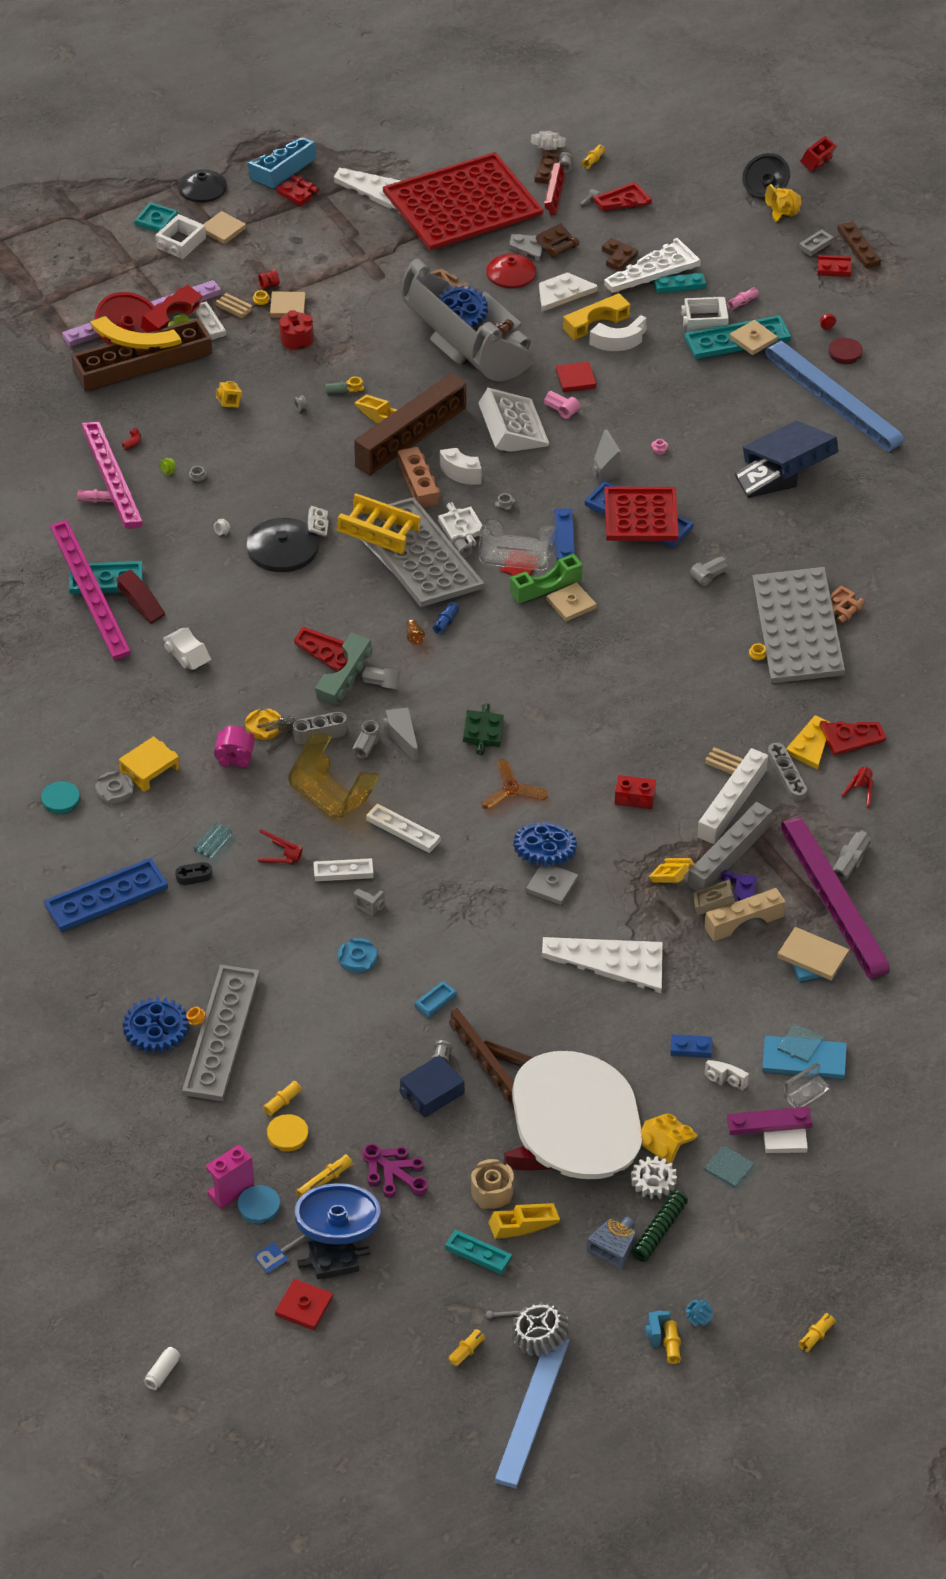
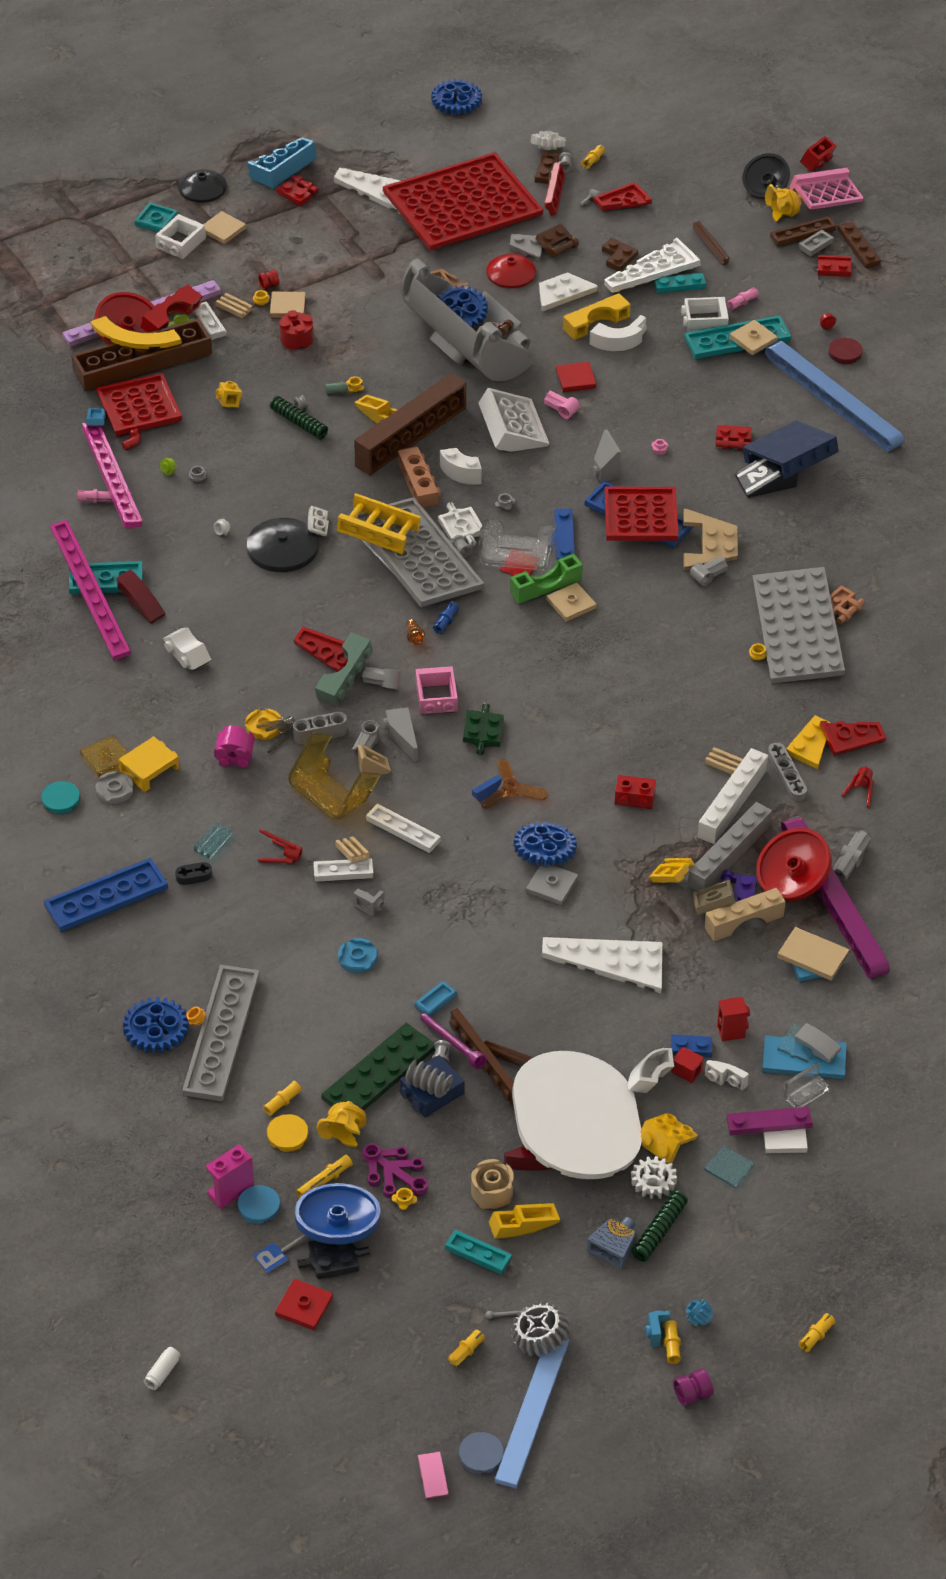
(96, 416): none -> dark azure tile
(103, 755): none -> clear yellow plate
(139, 404): none -> red plate
(299, 417): none -> dark green piece
(341, 1122): none -> yellow helmet
(355, 849): none -> tan tile
(372, 761): none -> tan slope
(380, 1068): none -> dark green plate
(404, 1193): none -> yellow plate
(428, 1080): none -> light grey piece
(432, 1475): none -> bright pink slope
(443, 676): none -> bright pink window
(445, 96): none -> blue gear
(475, 1058): none -> magenta piece
(481, 1453): none -> sand blue tile
(487, 788): none -> blue tile
(651, 1068): none -> white brick
(687, 1065): none -> red panel
(689, 1388): none -> magenta wheel
(710, 242): none -> reddish brown axle
(717, 539): none -> tan wing
(732, 1018): none -> red brick
(733, 436): none -> red plate
(794, 863): none -> red dish
(802, 231): none -> reddish brown plate
(819, 1042): none -> light grey slope
(824, 180): none -> bright pink fence

